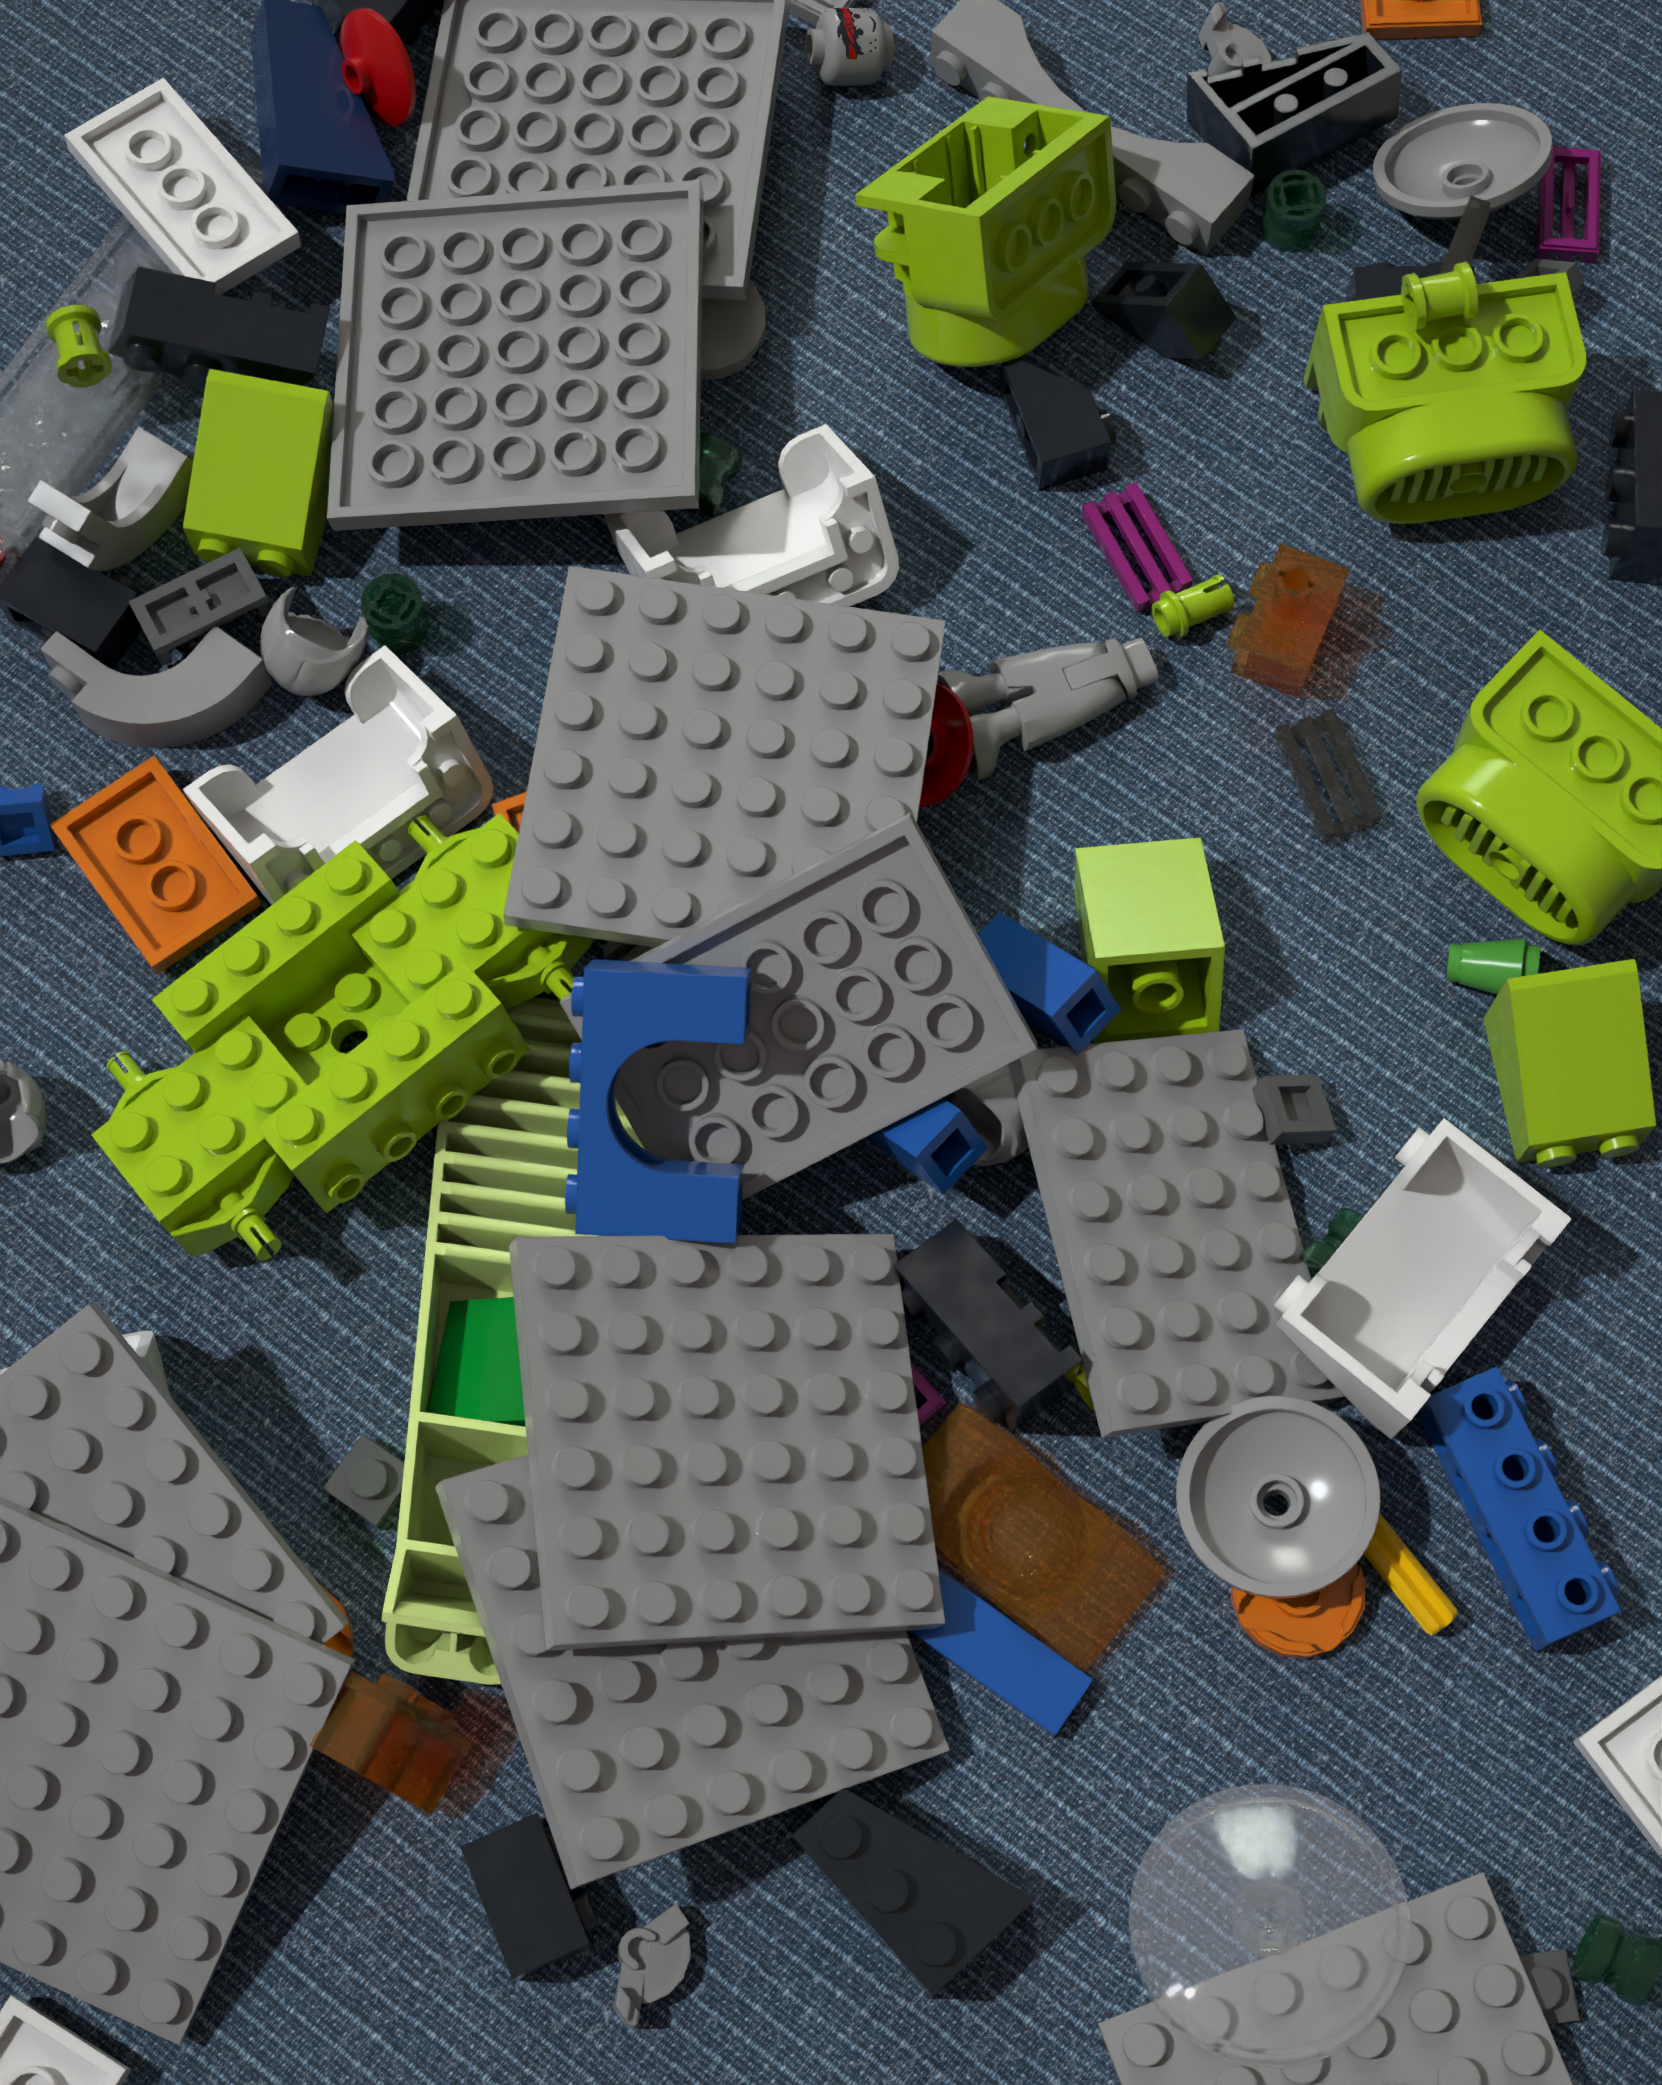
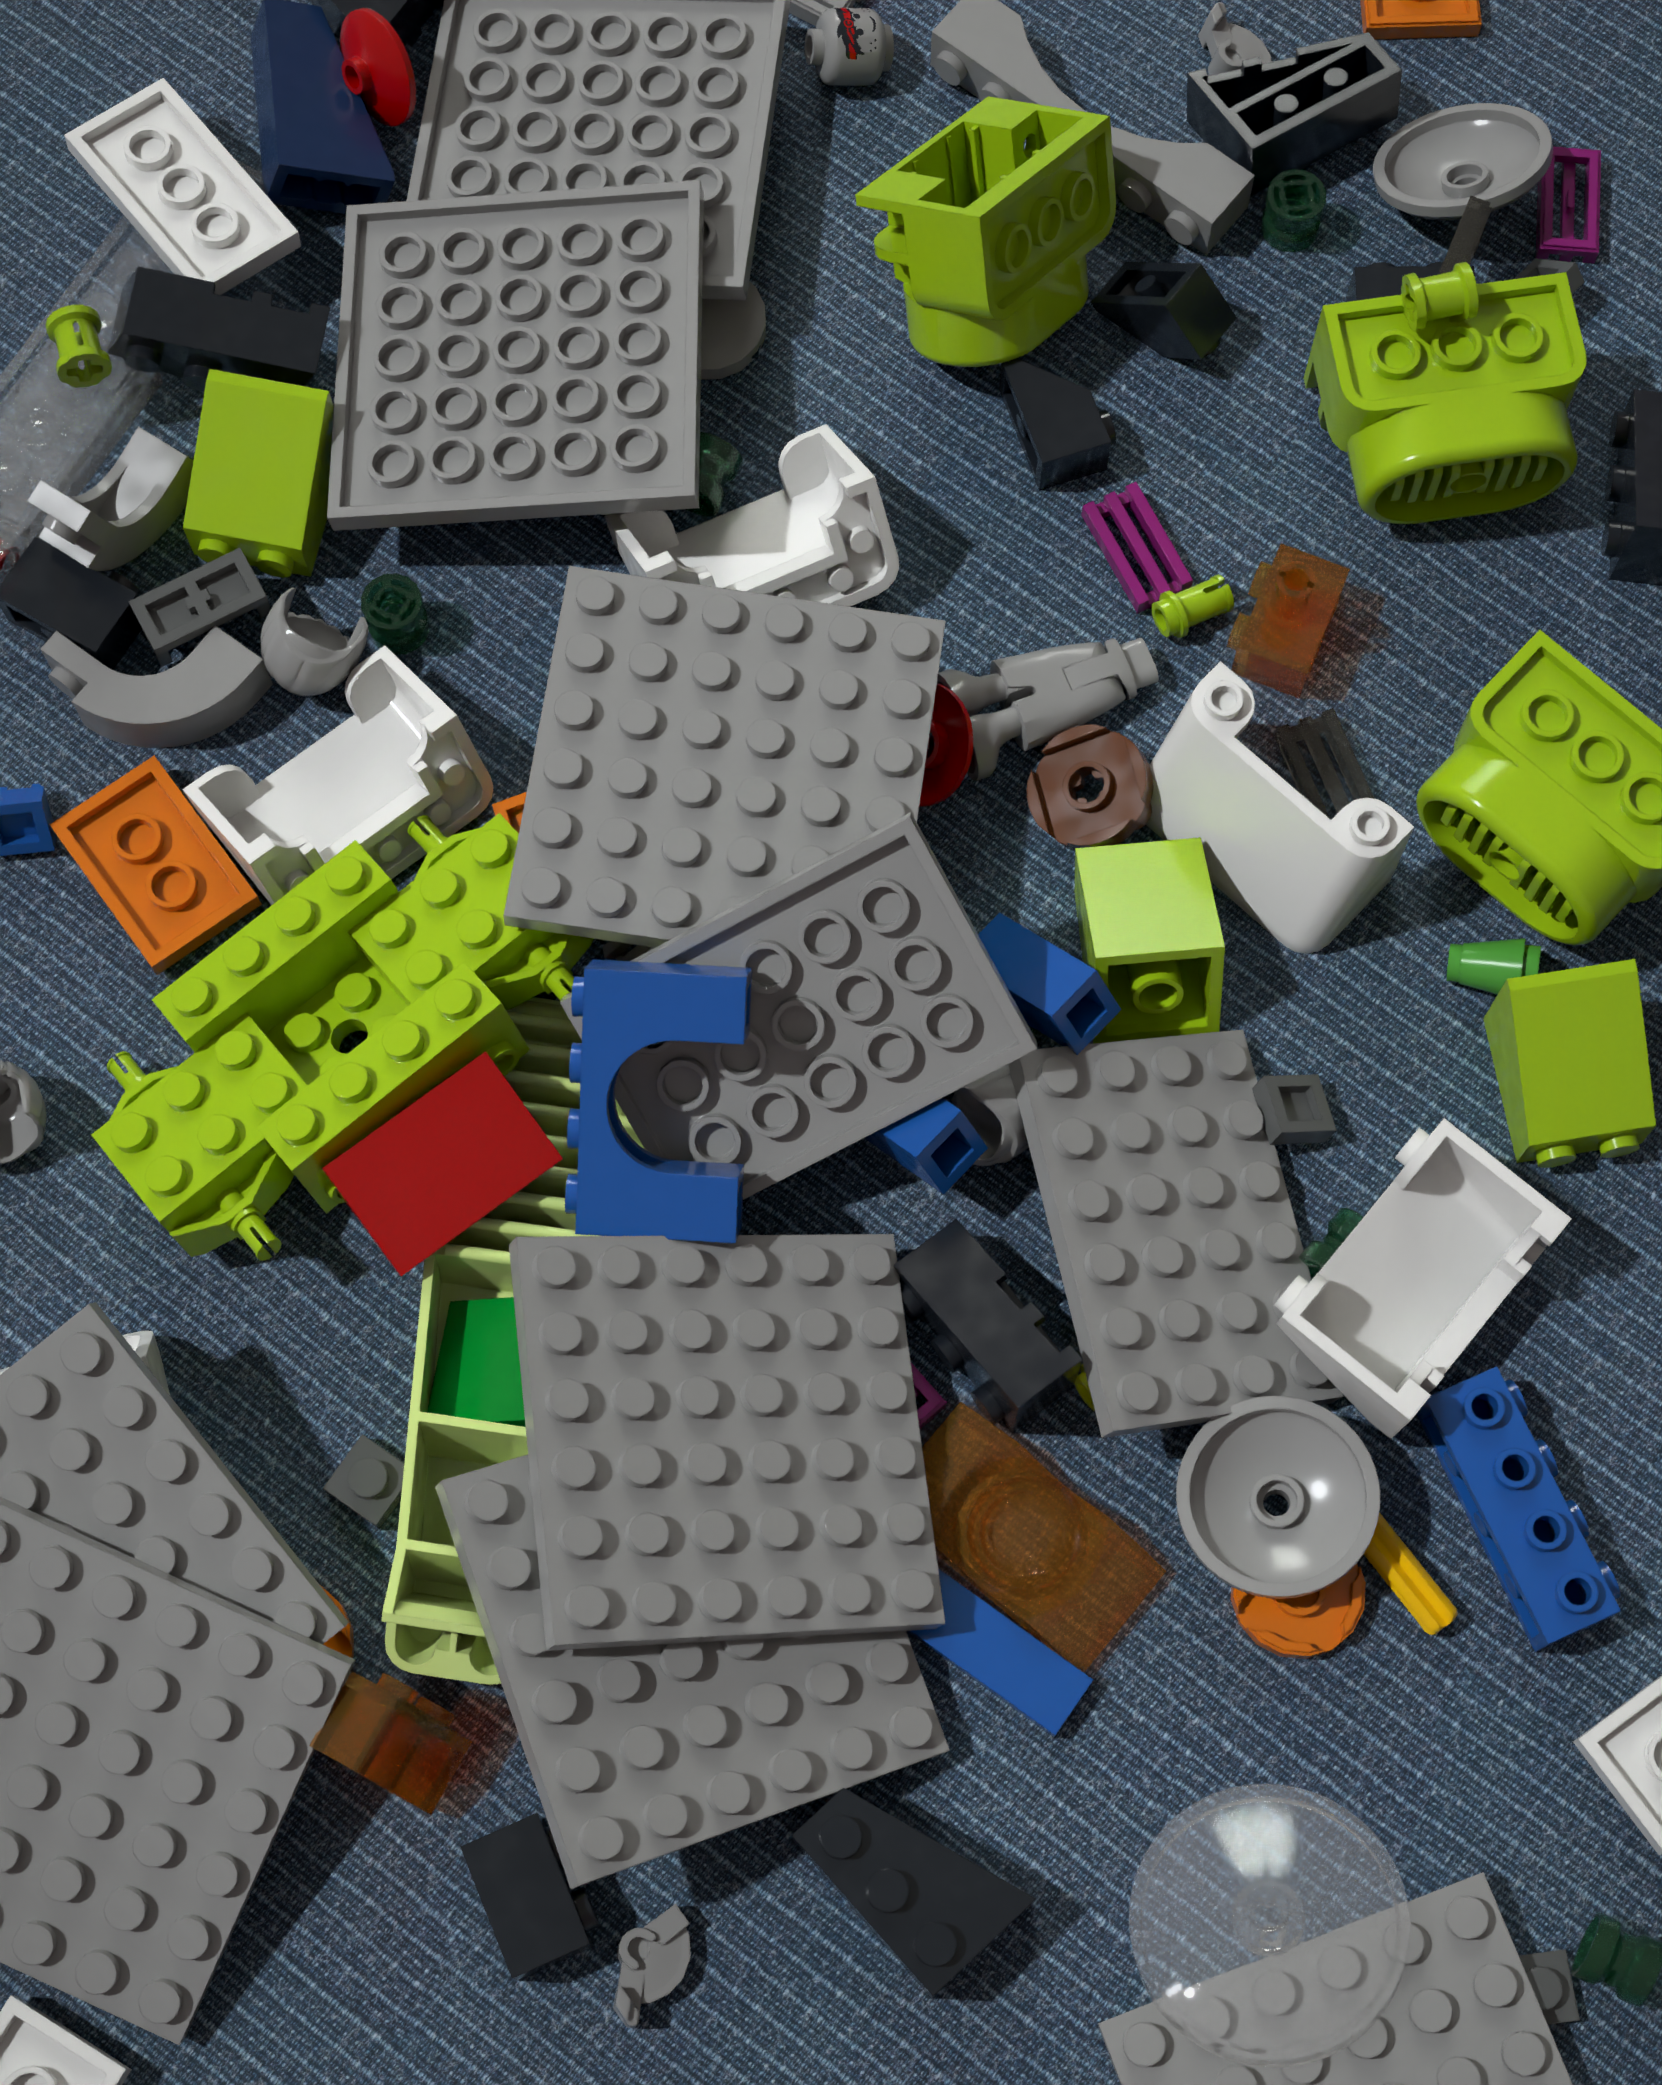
(442, 1163): none -> red tile
(1121, 804): none -> reddish brown plate
(1258, 833): none -> white windscreen

